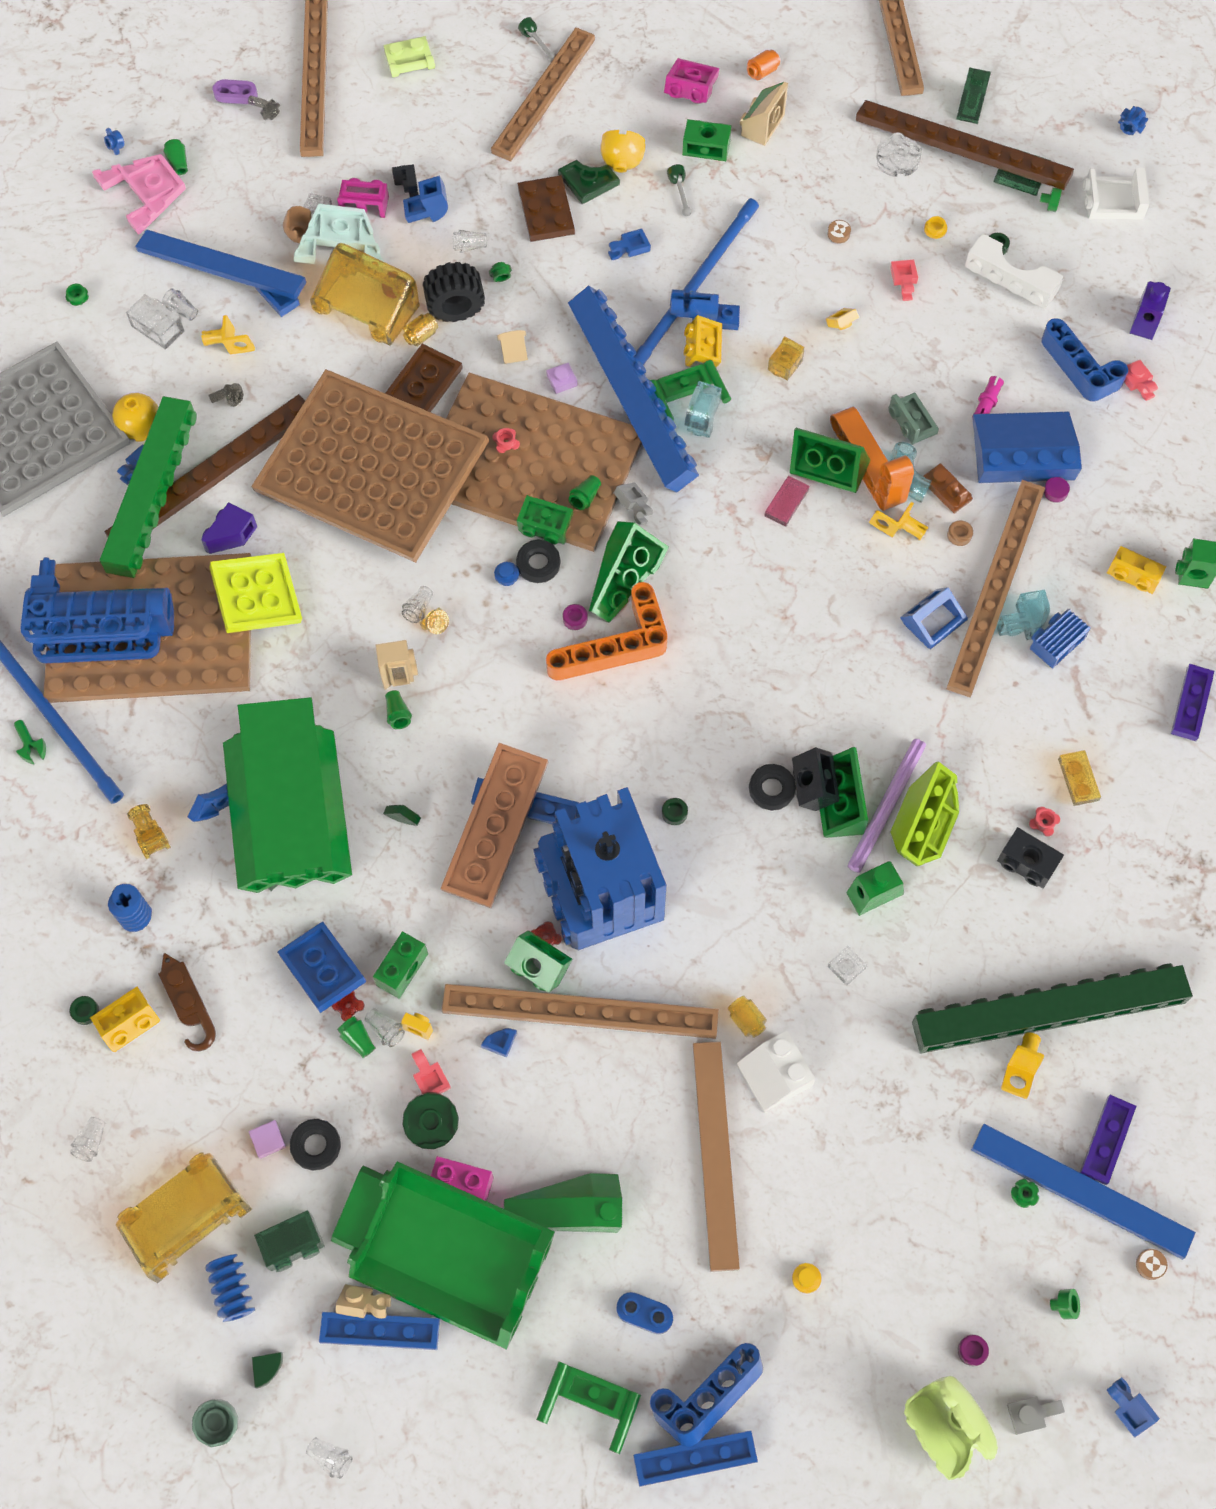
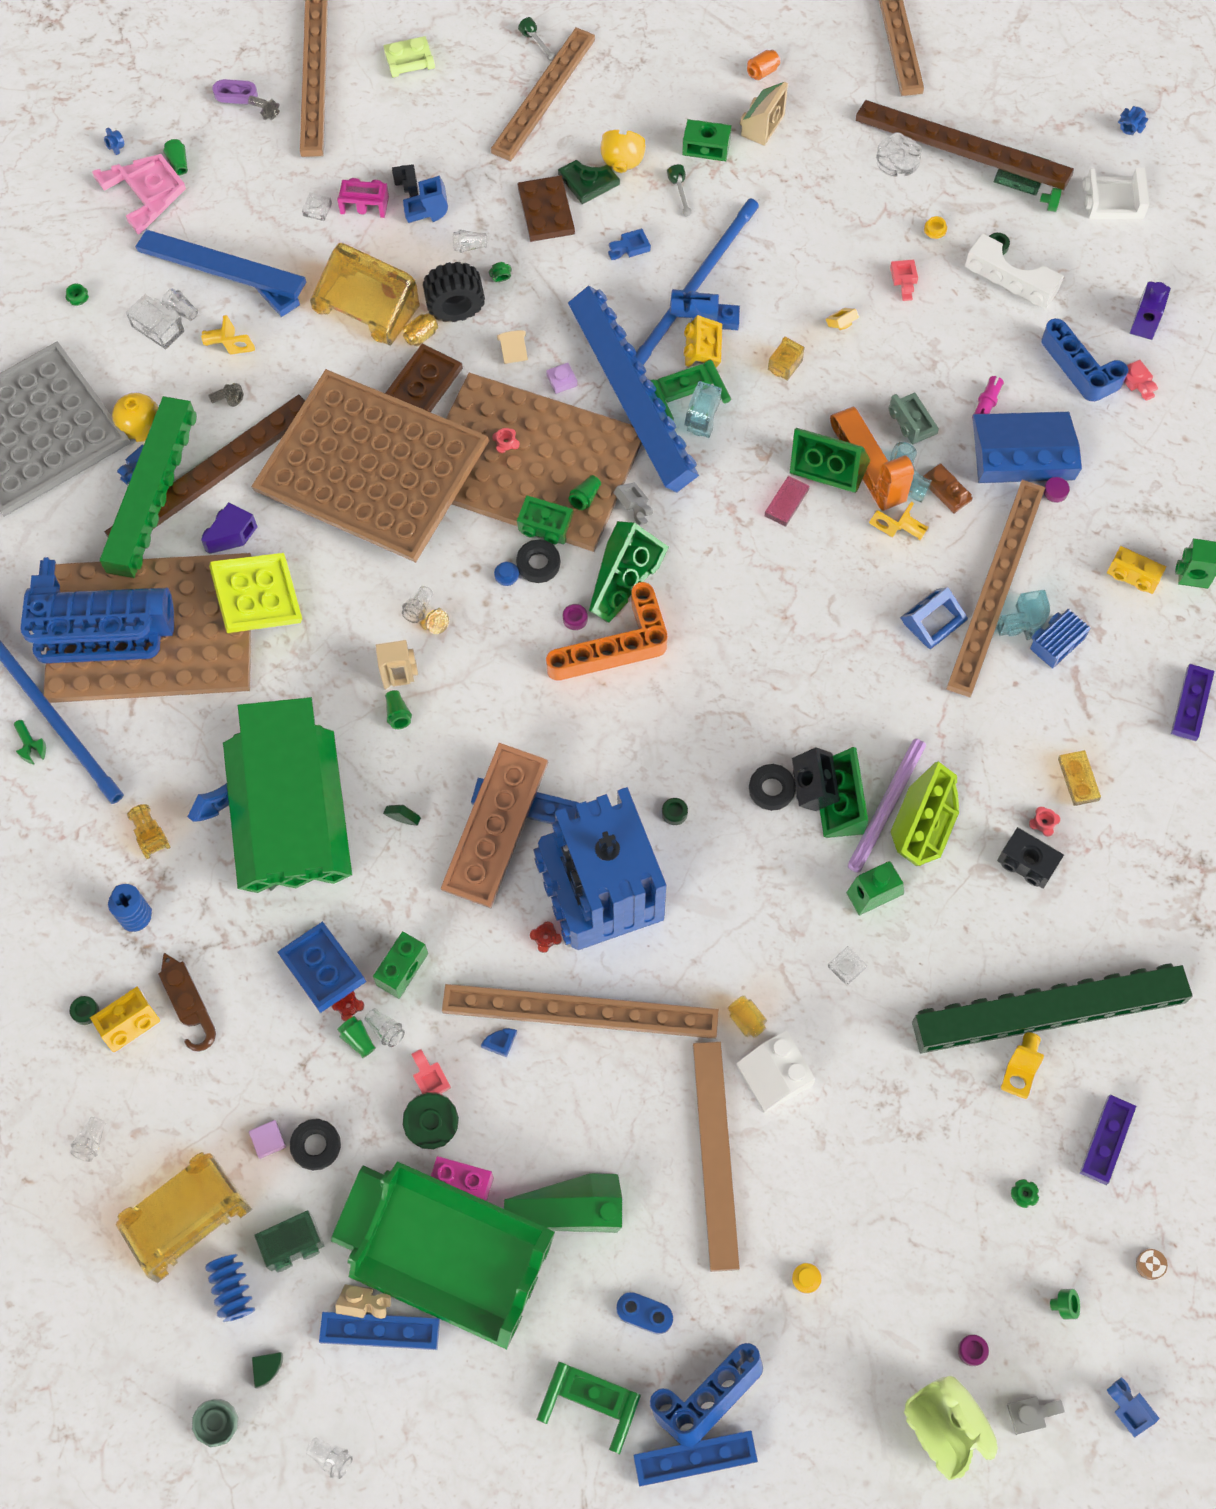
(296, 222): medium nougat hair -> none
(337, 225): light aqua wing -> none
(417, 1025): yellow plate -> none
(552, 961): brick -> none
(691, 80): dark pink plate -> none
(839, 231): medium nougat tile -> none
(960, 533): medium nougat tile -> none
(973, 95): clear green slope -> none
(1084, 1191): blue tile -> none

